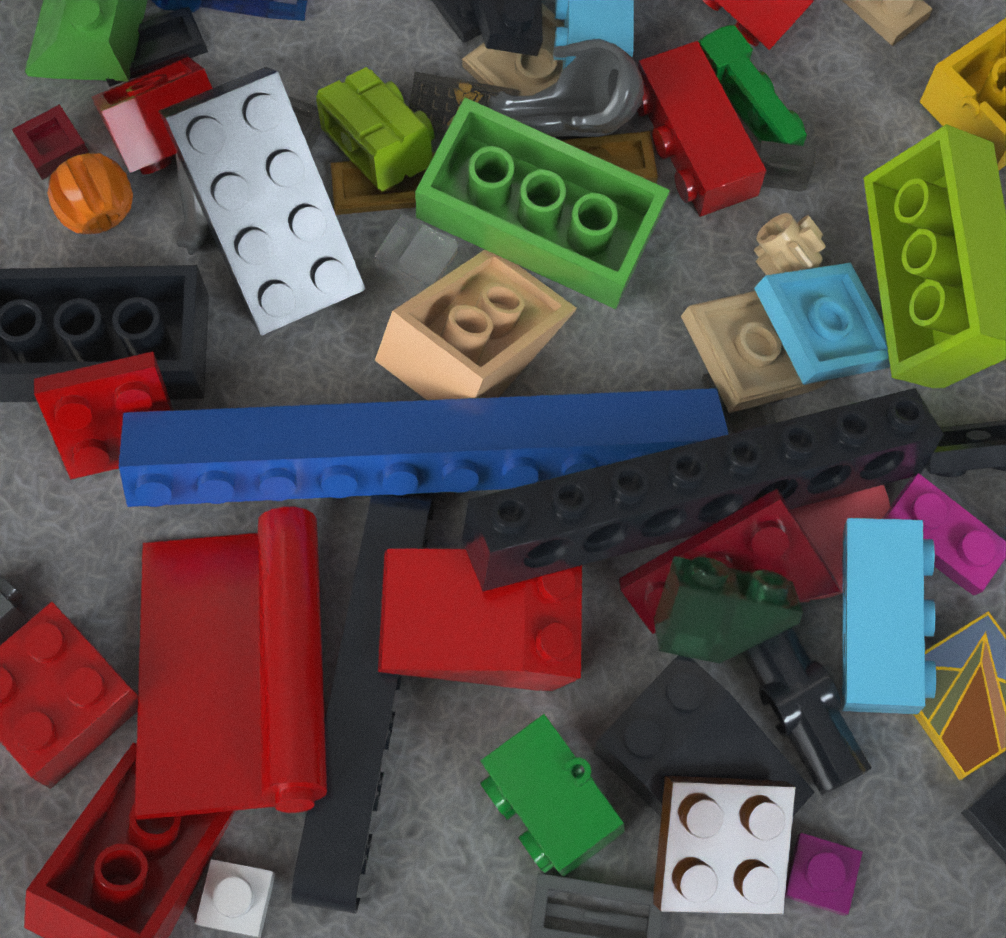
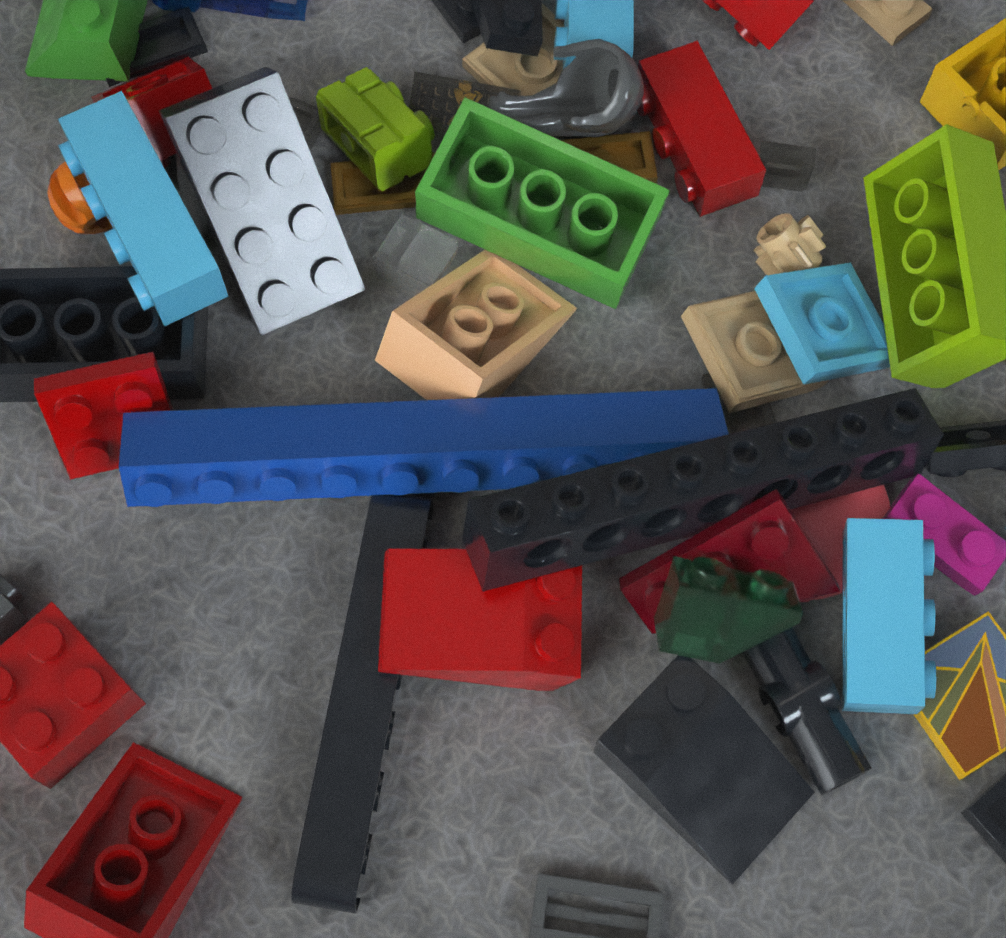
(49, 140): dark red plate -> none
(142, 207): none -> medium azure brick
(231, 672): red door -> none
(235, 898): white plate -> none
(556, 801): green brick -> none
(723, 845): plate -> none
(750, 89): green plate -> none
(823, 874): magenta plate -> none

